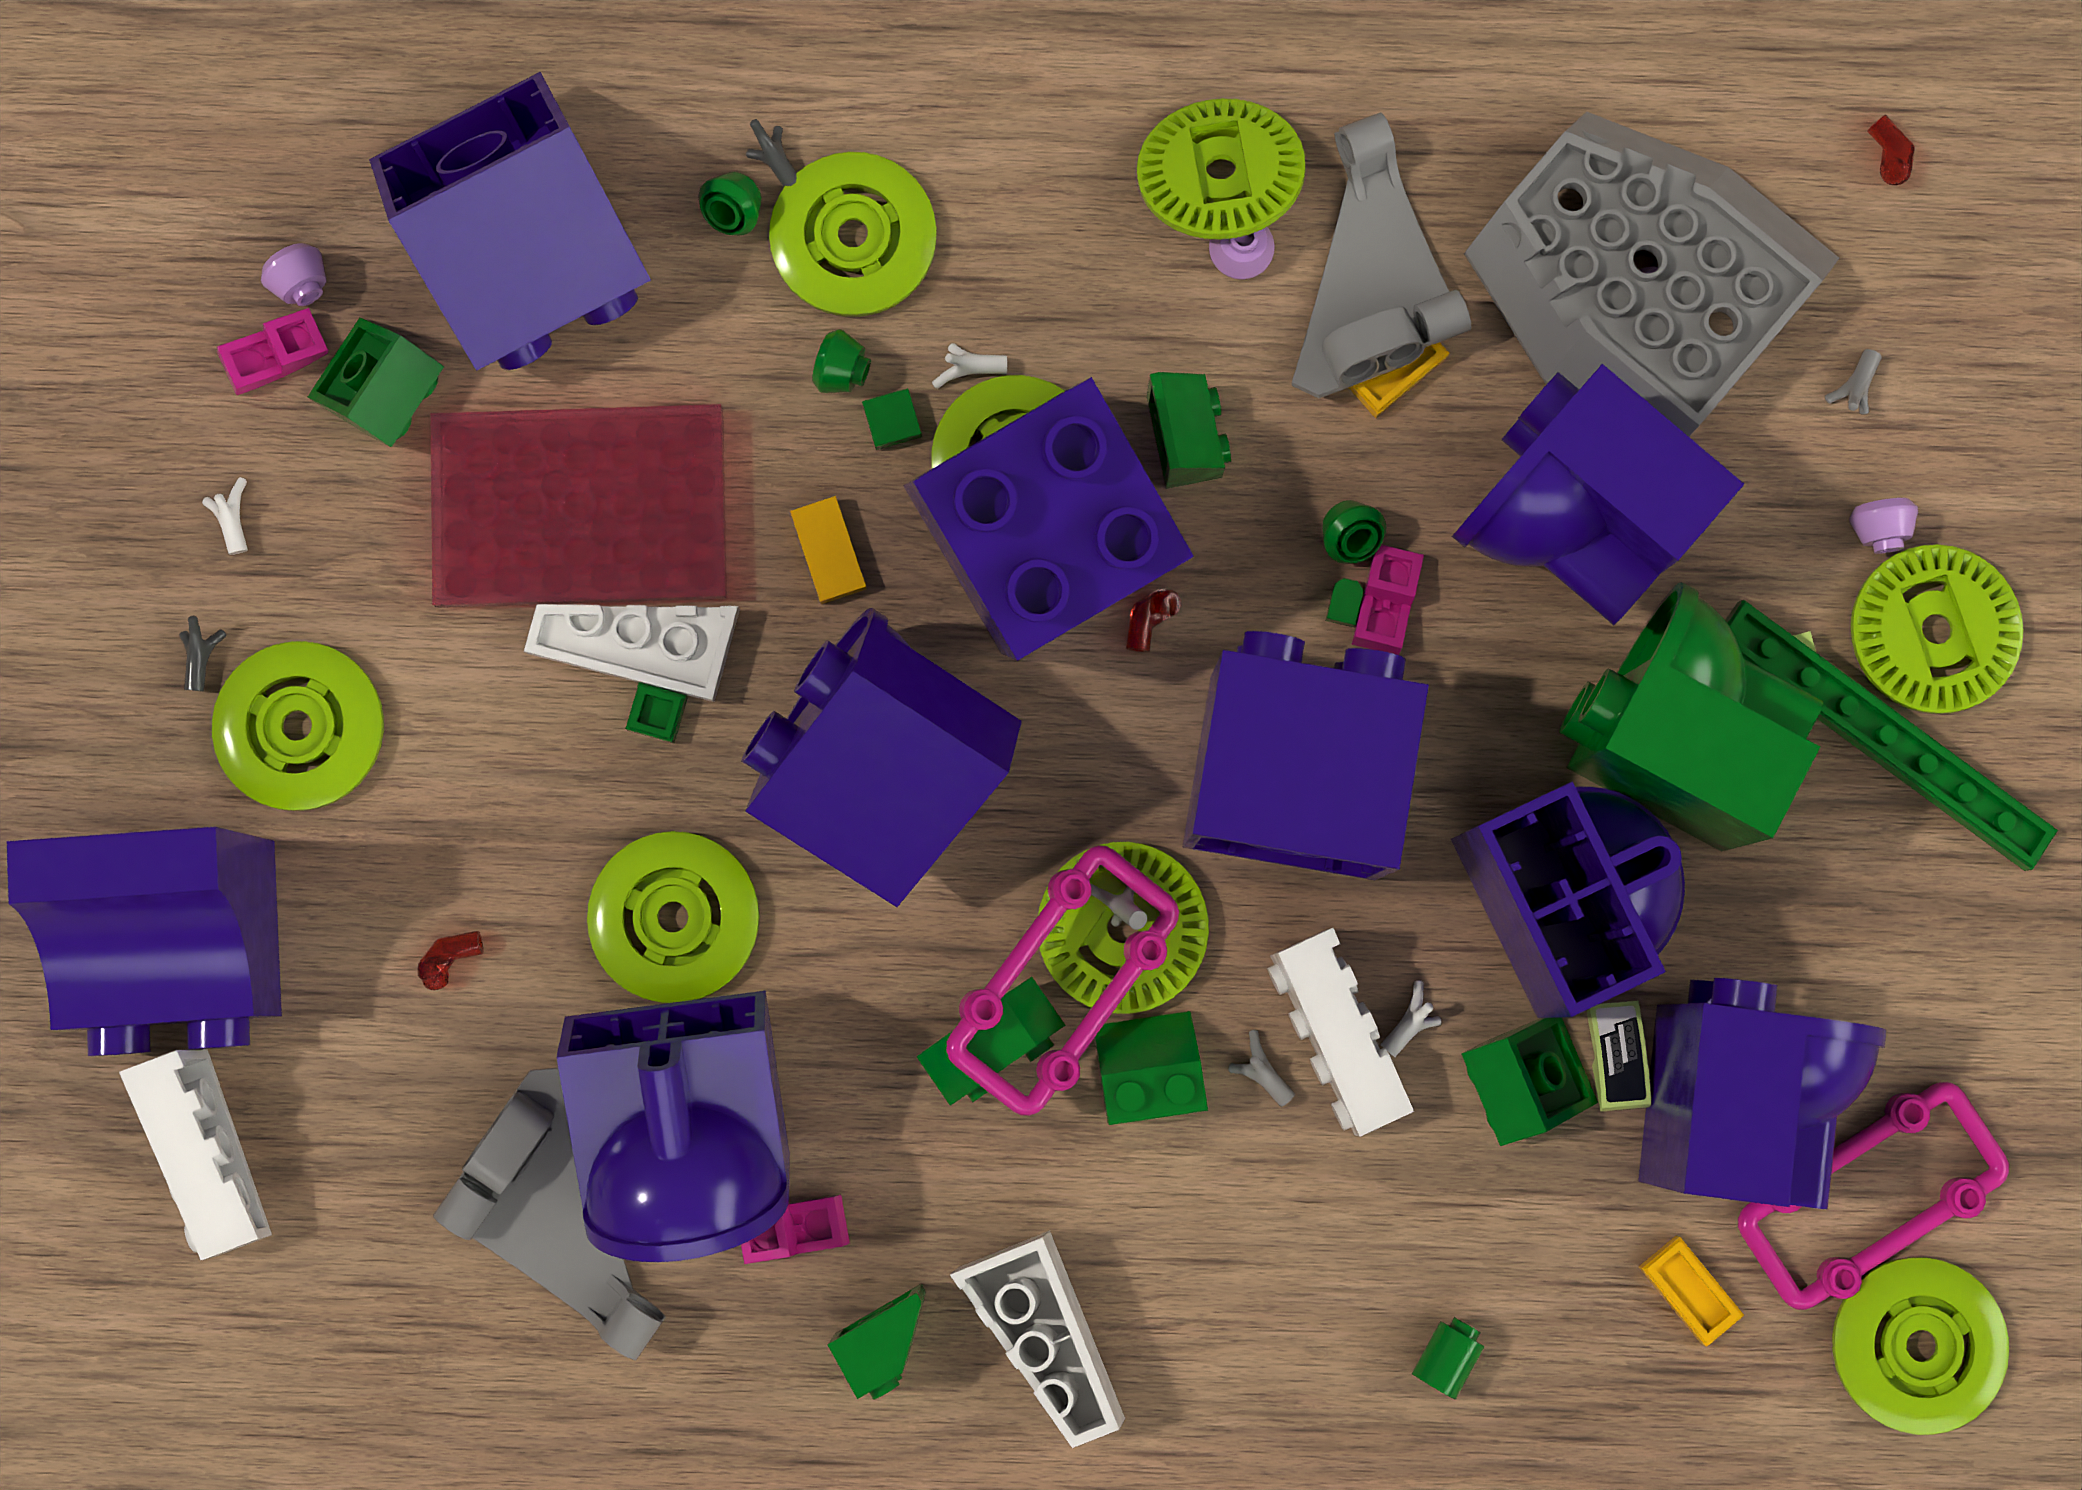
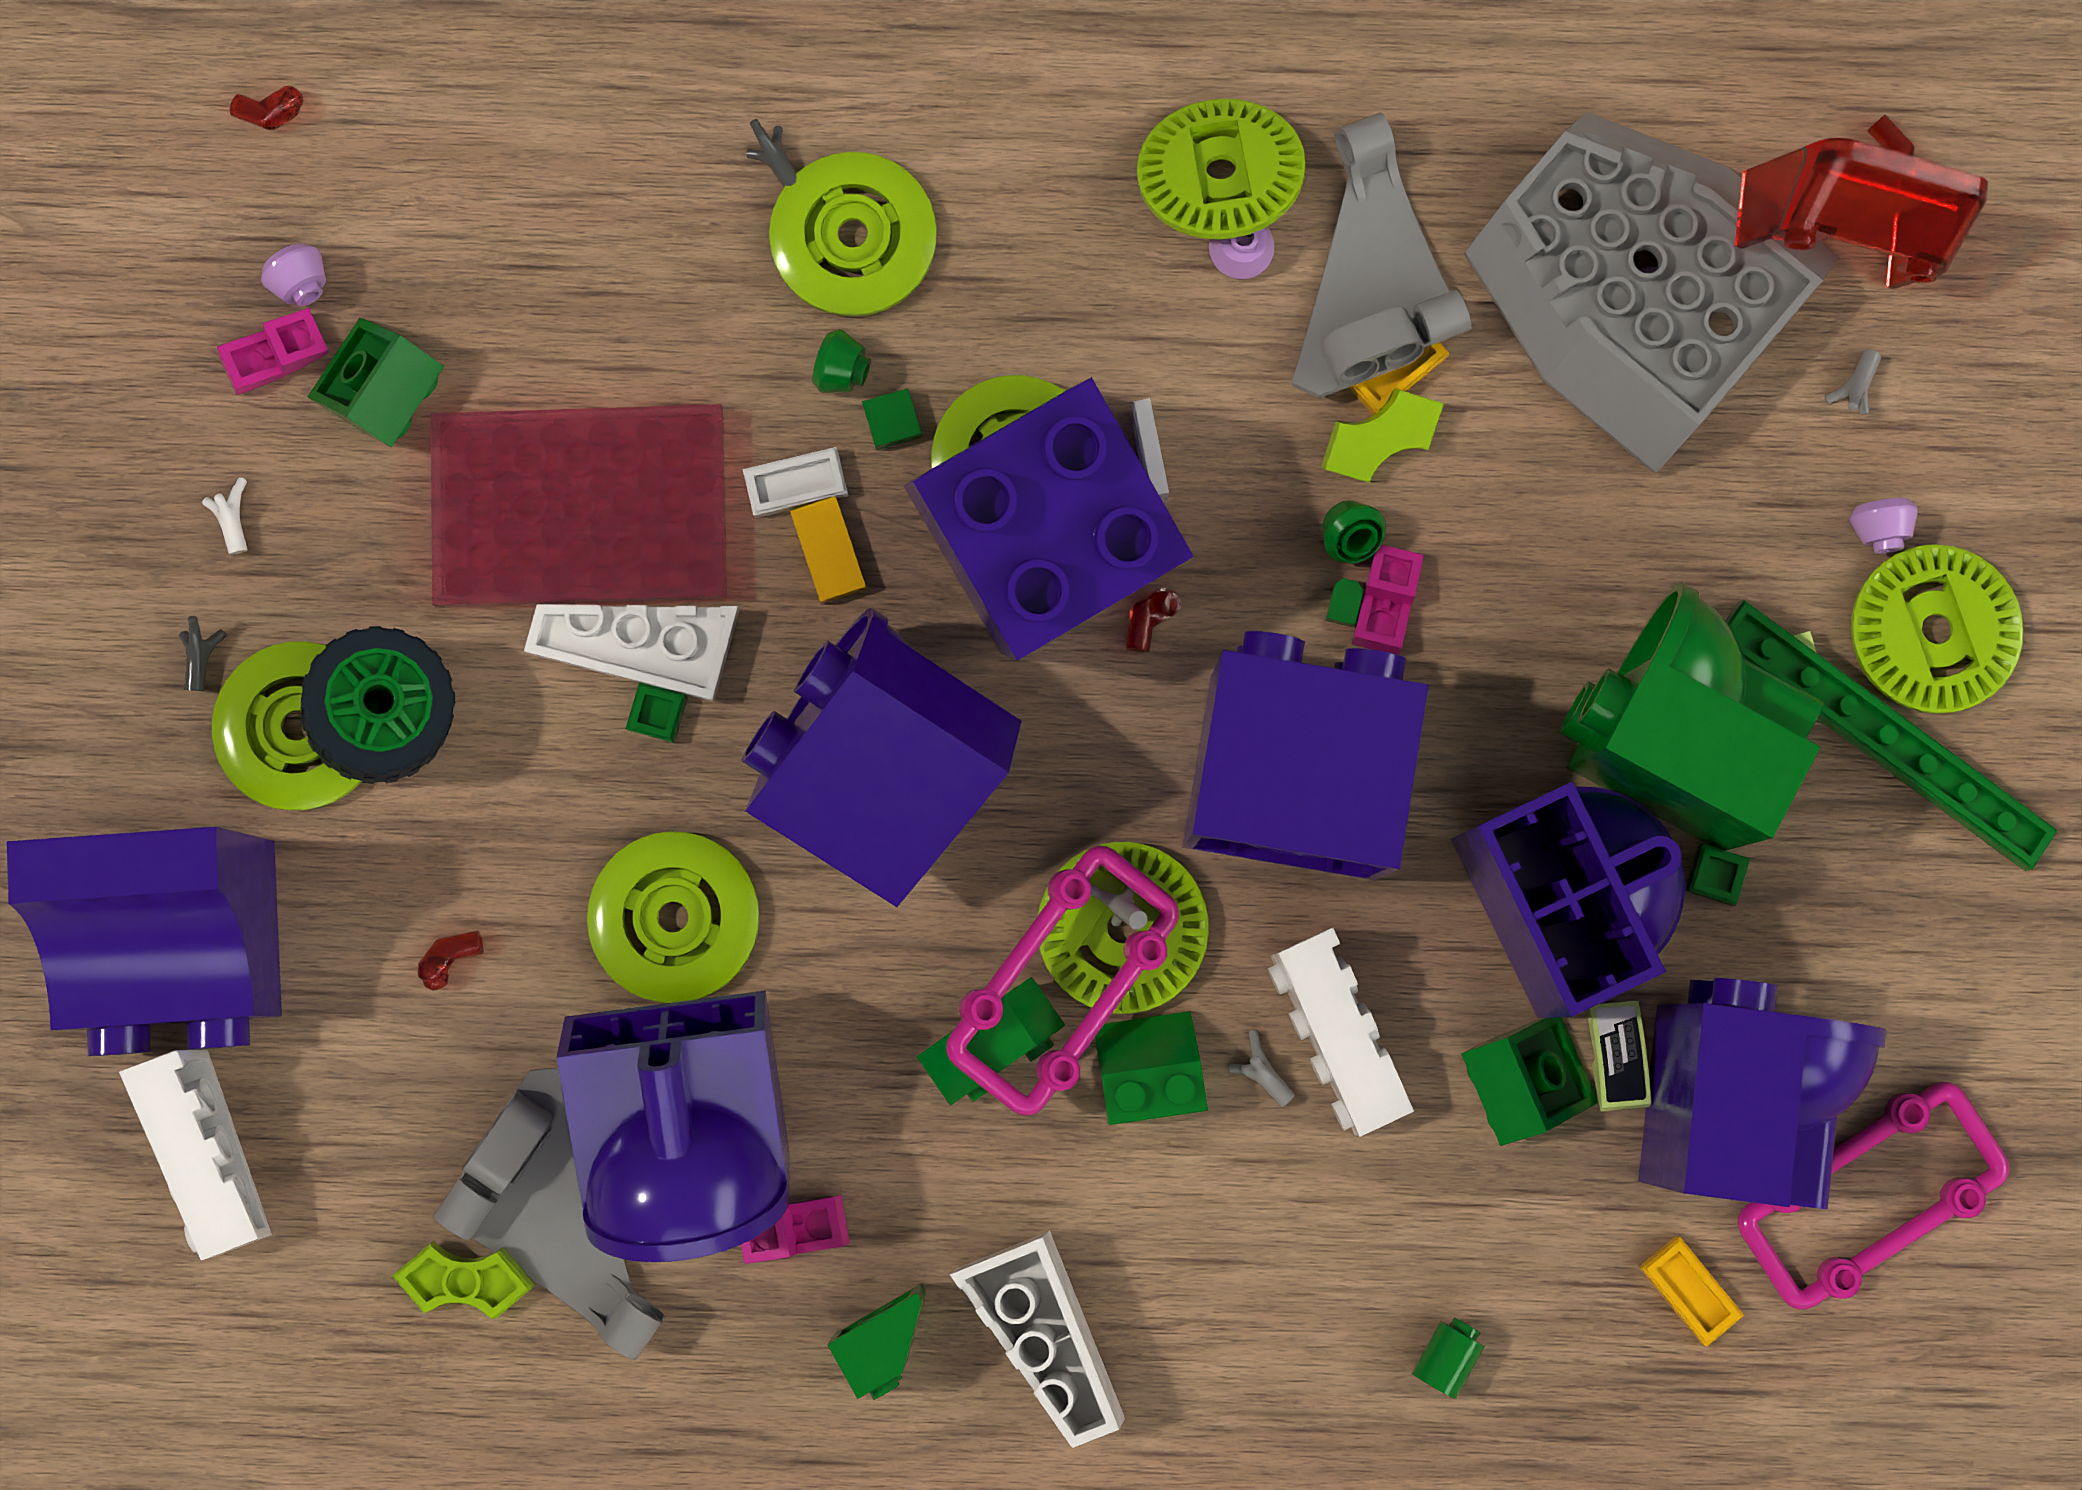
(270, 112): none -> clear red arm
(386, 667): none -> wheel
(483, 1282): none -> lime tile
(509, 225): dark purple brick -> none
(730, 203): green cone -> none
(795, 482): none -> white tile
(969, 363): white bar -> none
(1148, 445): none -> white tile
(1186, 428): green slope -> none
(1363, 445): none -> lime tile
(1412, 1022): white bar -> none
(1599, 492): dark purple piece -> none
(1717, 874): none -> green tile
(1865, 199): none -> clear red windscreen
(1913, 1393): lime piece -> none

